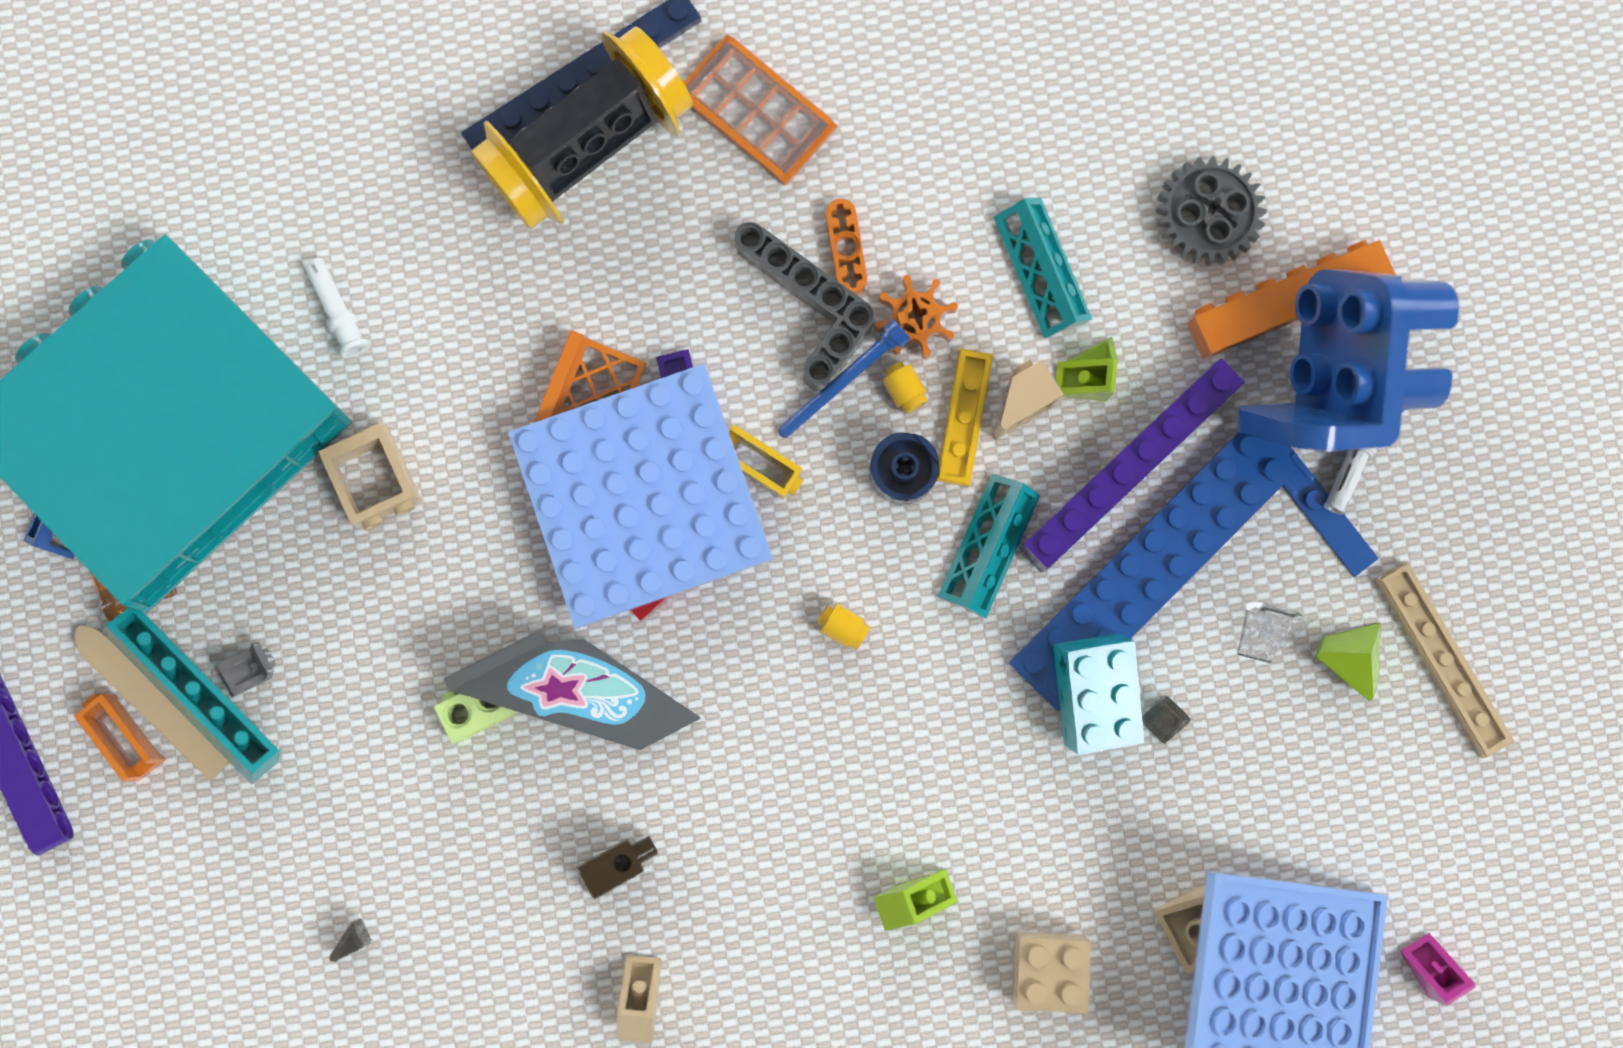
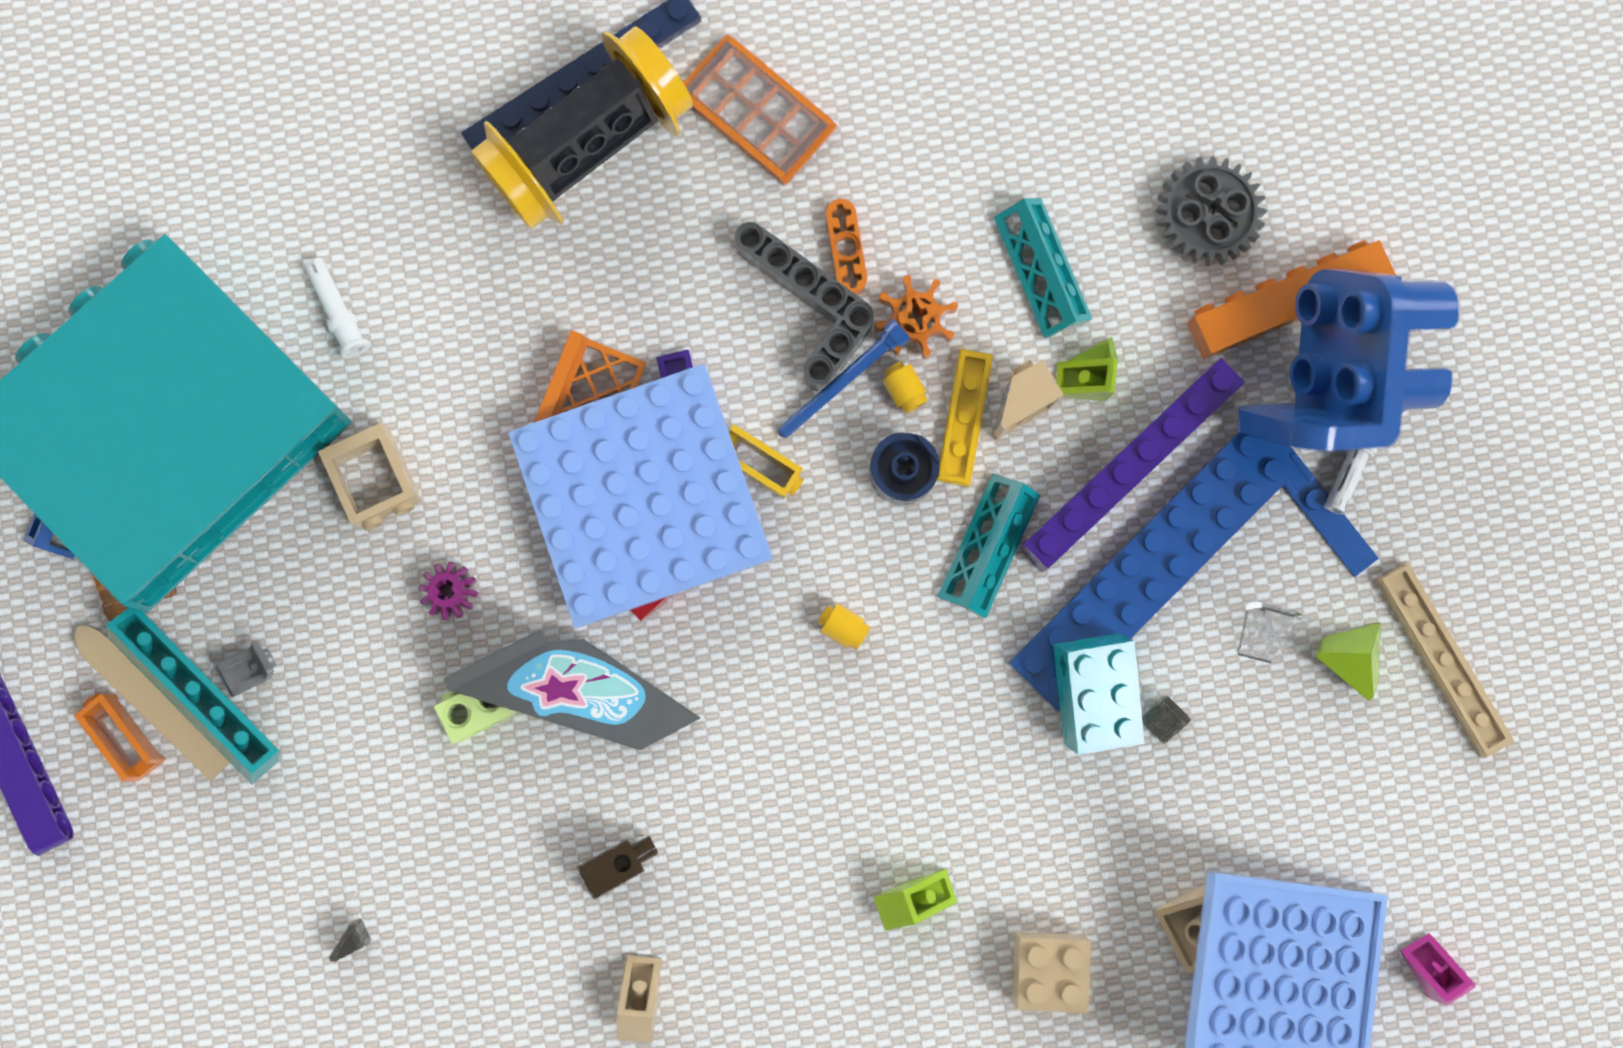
(436, 593): none -> magenta gear

